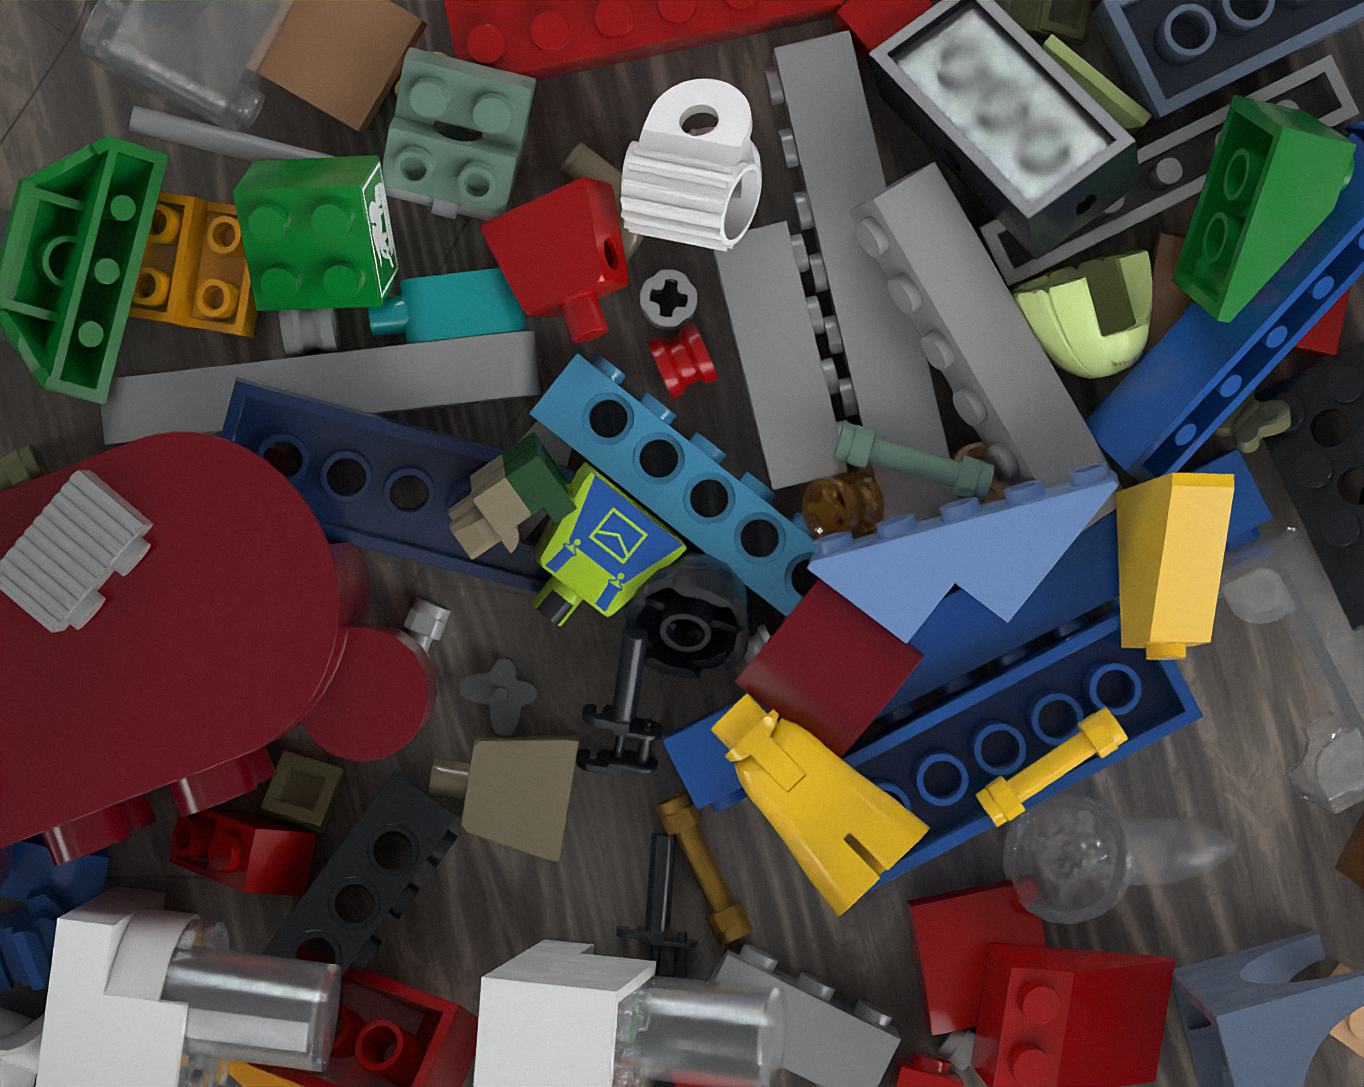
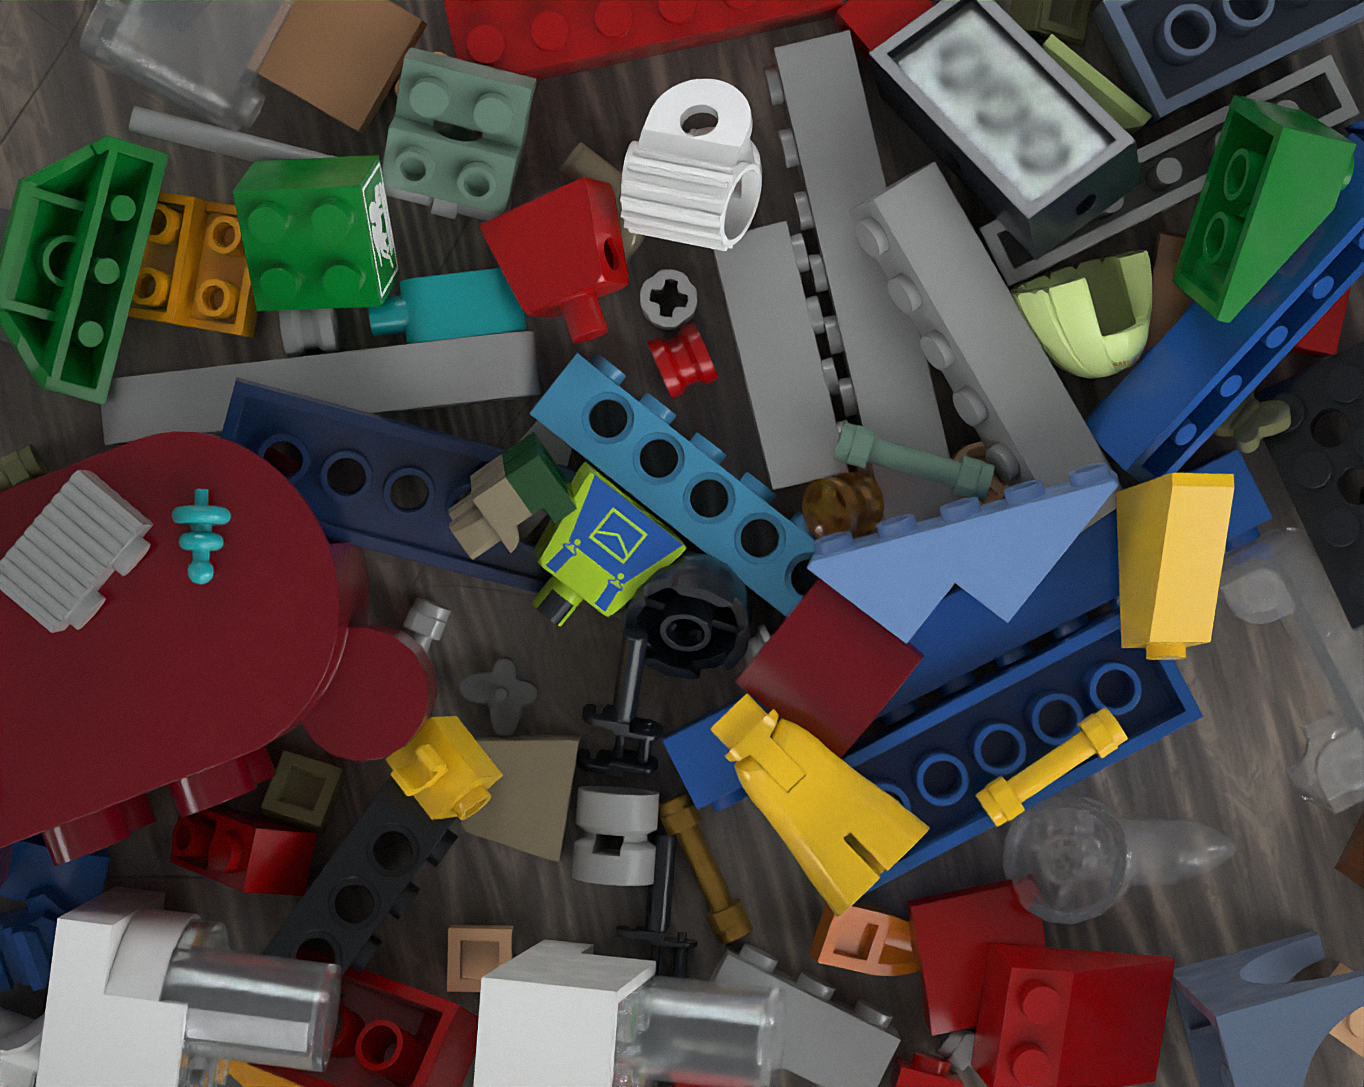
(200, 539): none -> teal hair
(445, 769): none -> yellow brick
(476, 952): none -> light nougat plate
(615, 812): none -> light grey wheel
(864, 941): none -> orange plate

